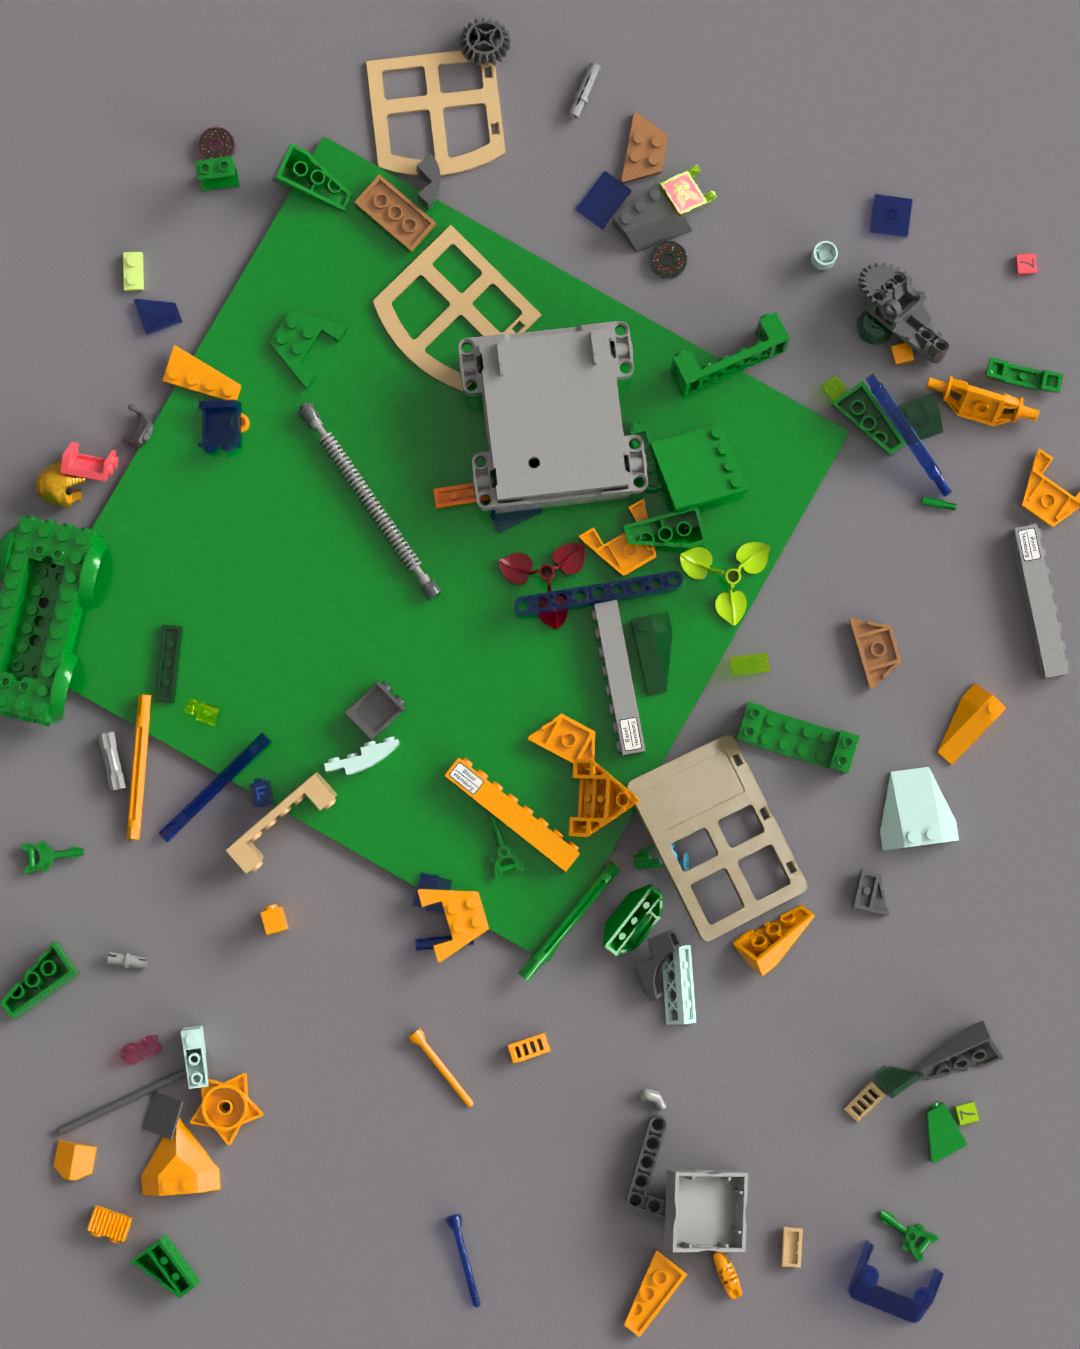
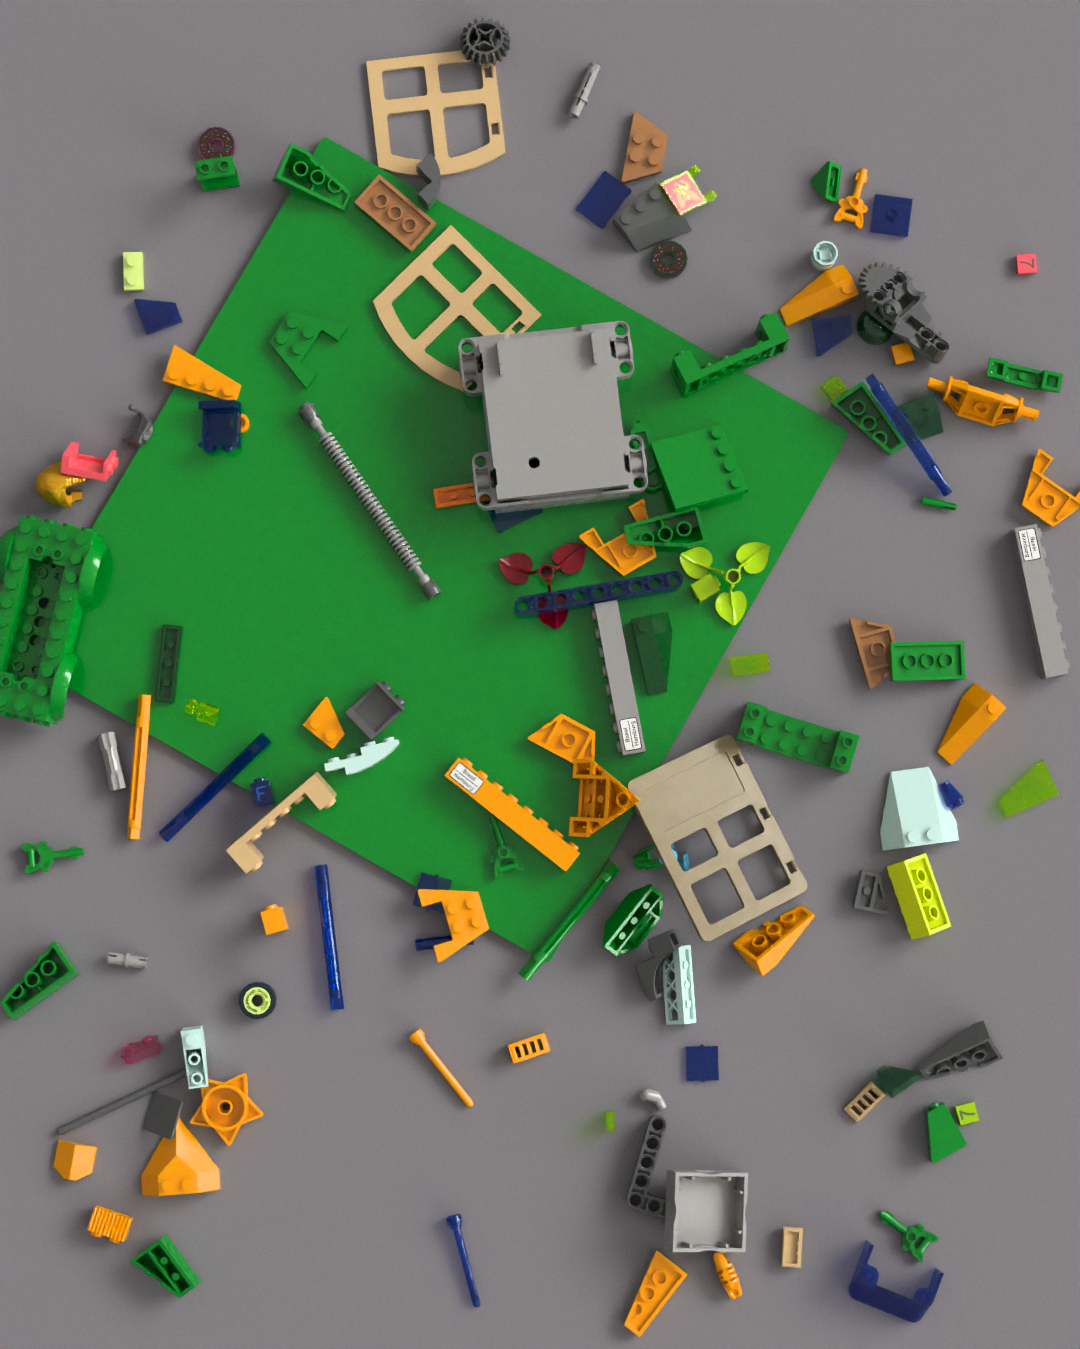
(267, 994): none -> wheel
(325, 724): none -> light orange wing
(329, 938): none -> clear blue piece
(610, 1120): none -> clear neon green tile
(702, 1063): none -> clear blue piece
(705, 588): none -> lime brick
(826, 292): none -> light orange wedge
(828, 181): none -> green slope
(830, 332): none -> clear blue wing
(853, 203): none -> light orange piece
(918, 896): none -> neon yellow slope
(927, 661): none -> green plate
(951, 795): none -> clear blue cone
(1029, 791): none -> clear neon green wing

